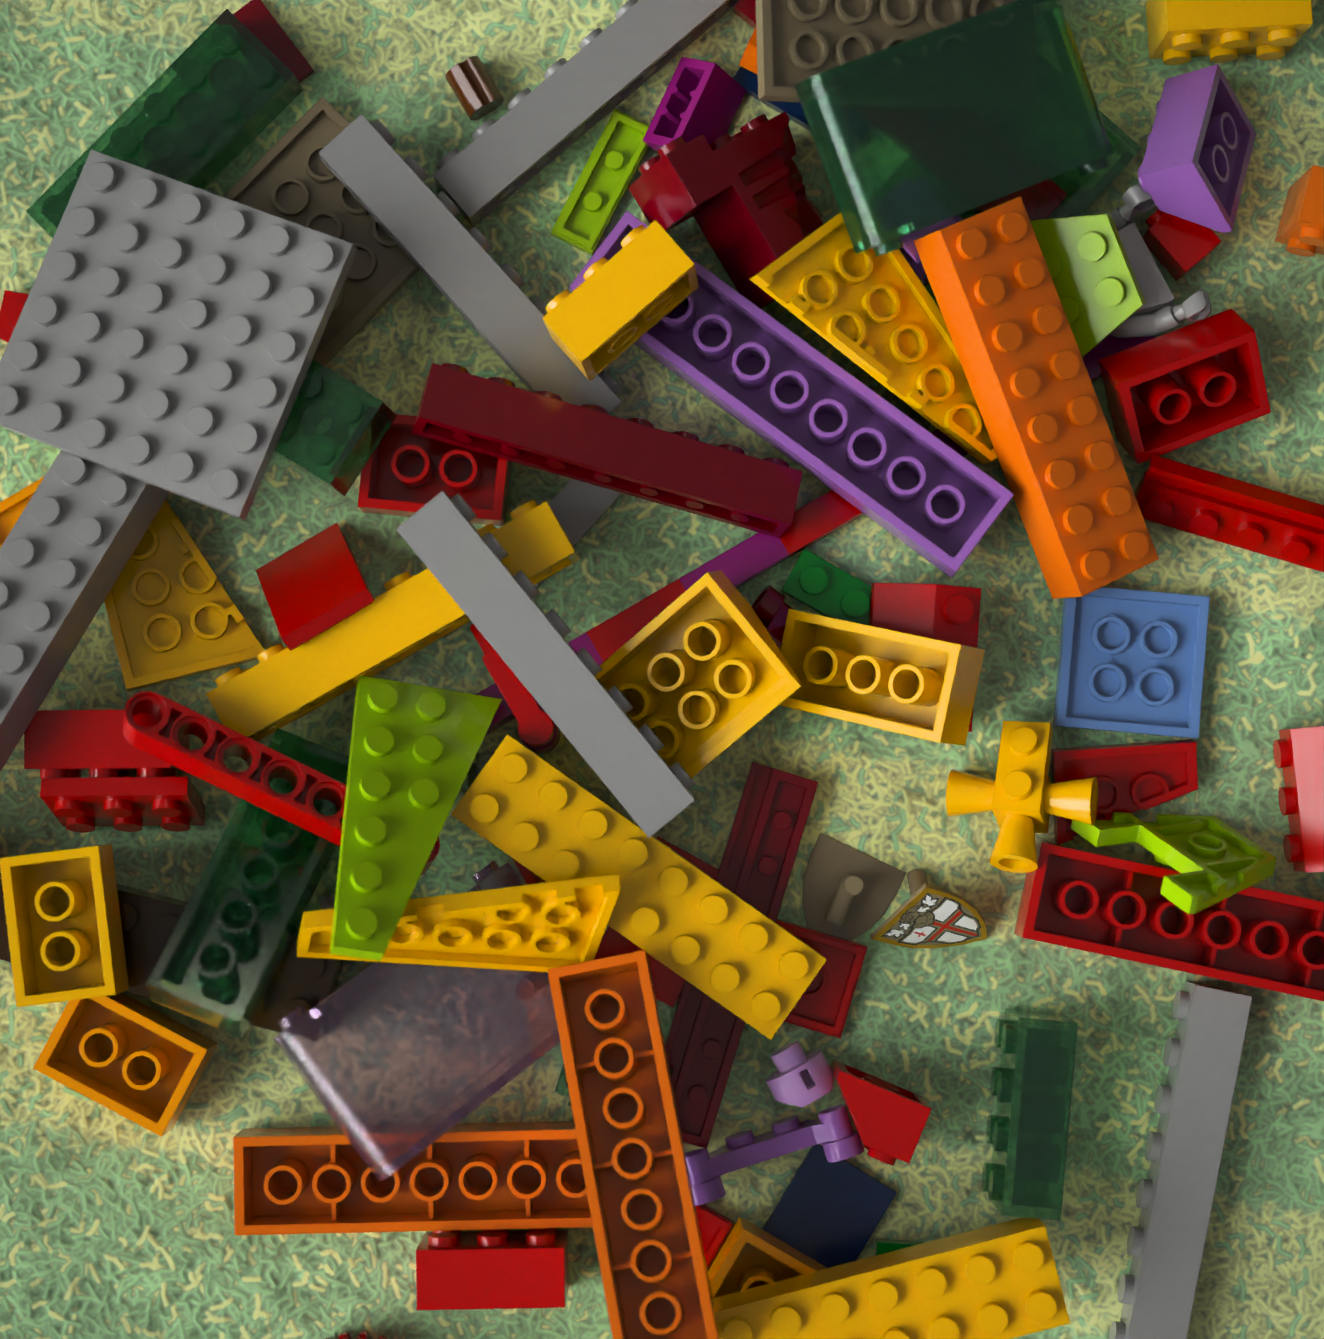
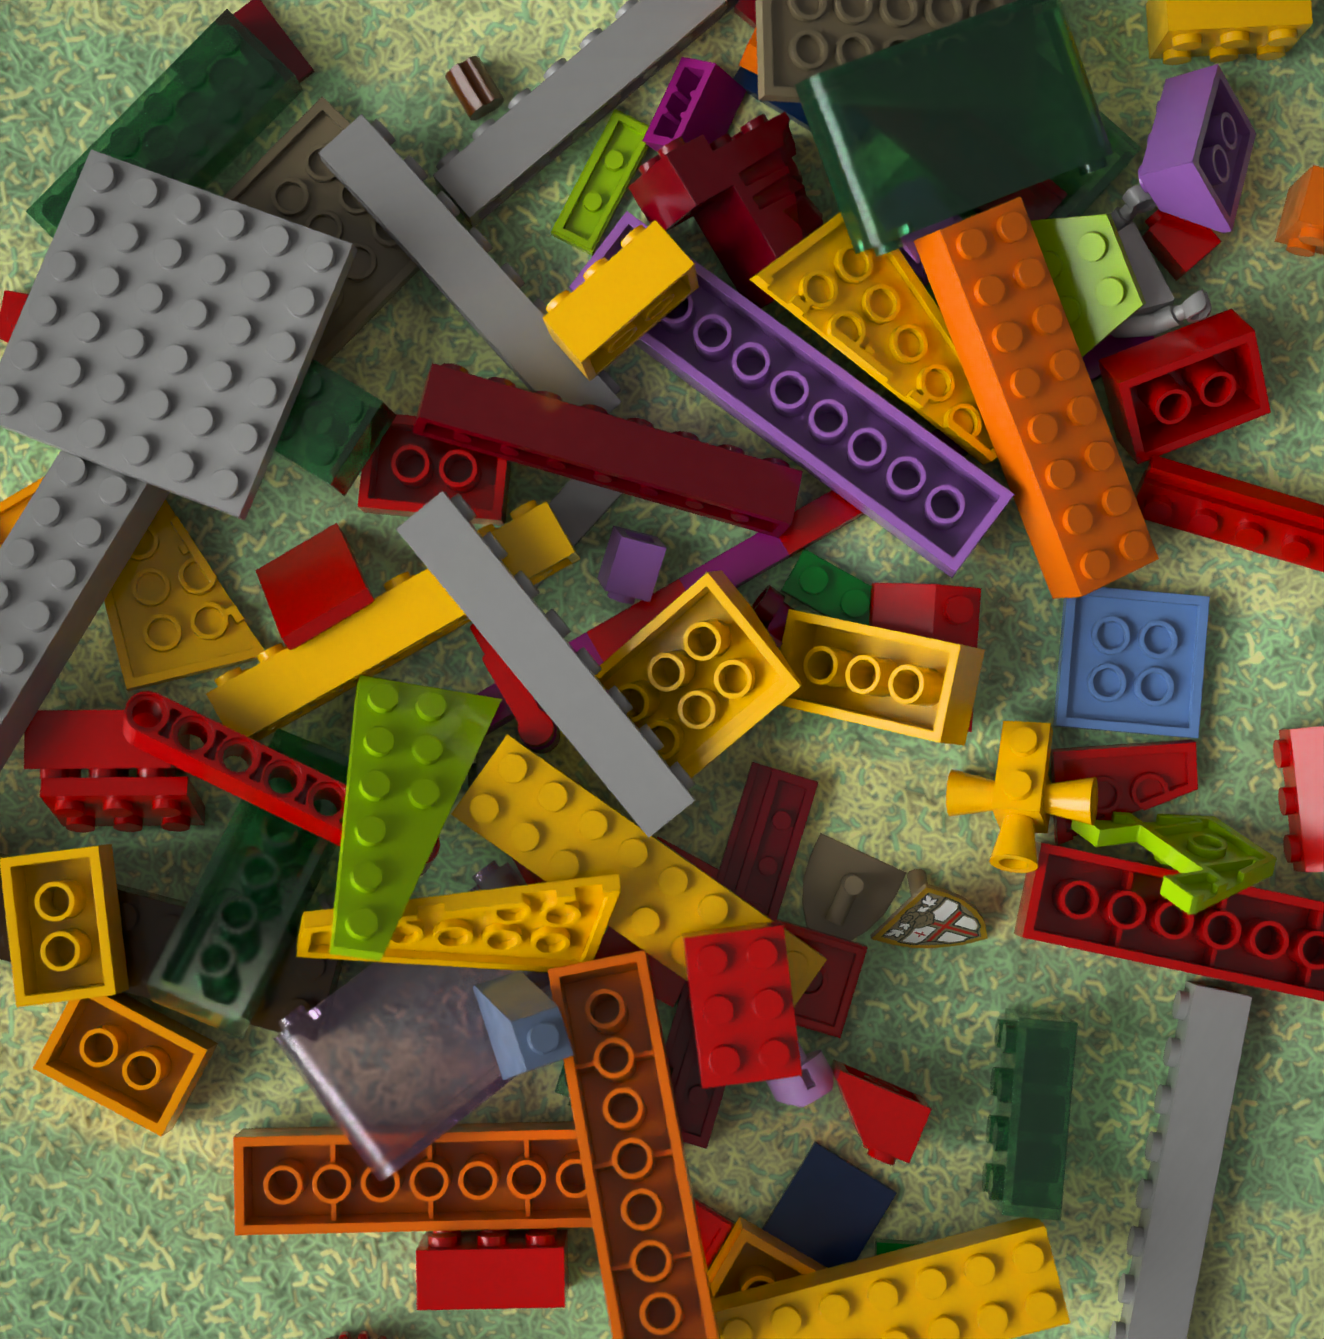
(521, 1024): none -> sand blue slope
(631, 565): none -> medium lavender brick
(742, 1004): none -> red brick
(787, 1136): medium lavender plate -> none

